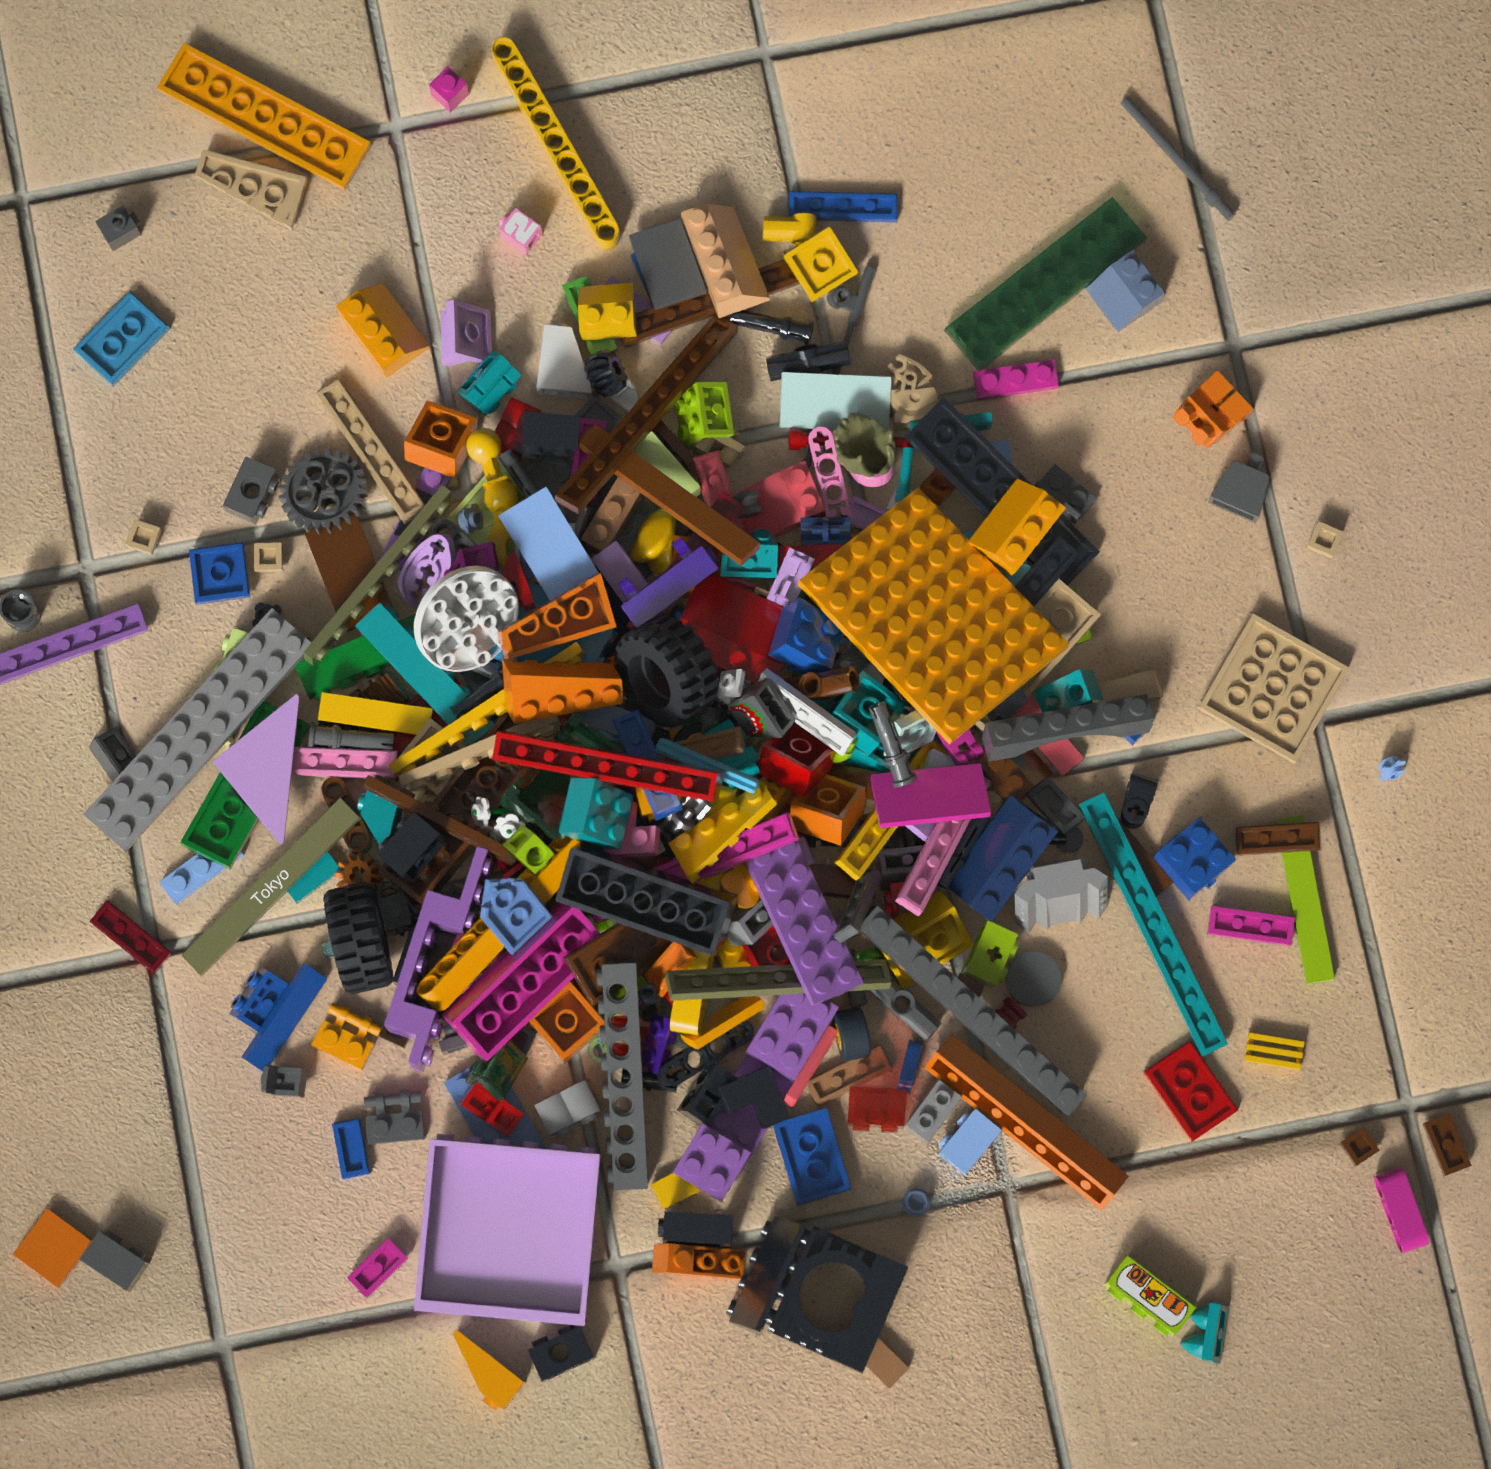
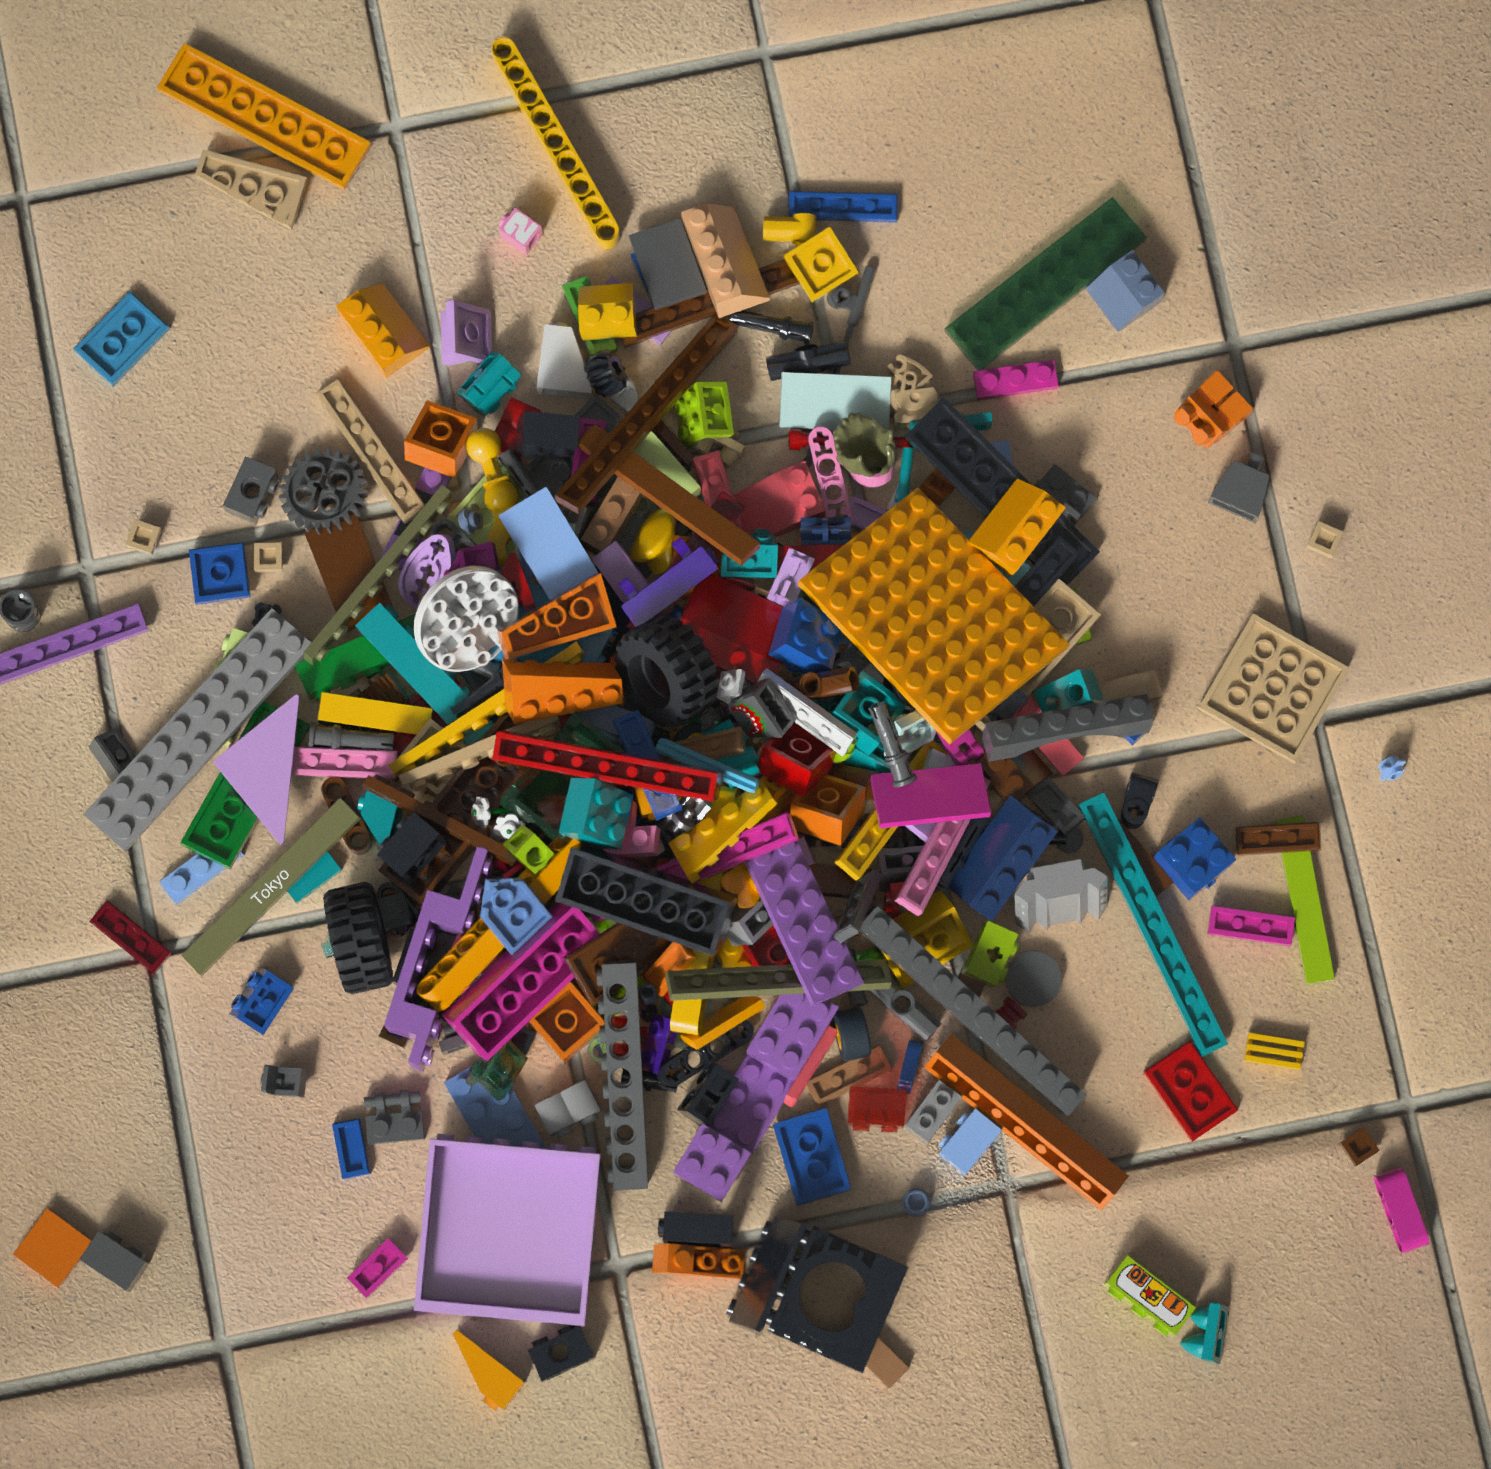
(119, 227): dark grey brick -> none
(284, 1017): blue tile -> none
(343, 1044): light orange plate -> none
(361, 866): orange gear -> none
(449, 89): dark pink brick -> none
(496, 1113): red slope -> none
(673, 1190): yellow tile -> none
(750, 501): dark grey wheel -> none
(759, 1090): black tile -> none
(1212, 196): dark grey bar -> none
(1446, 1144): reddish brown plate -> none

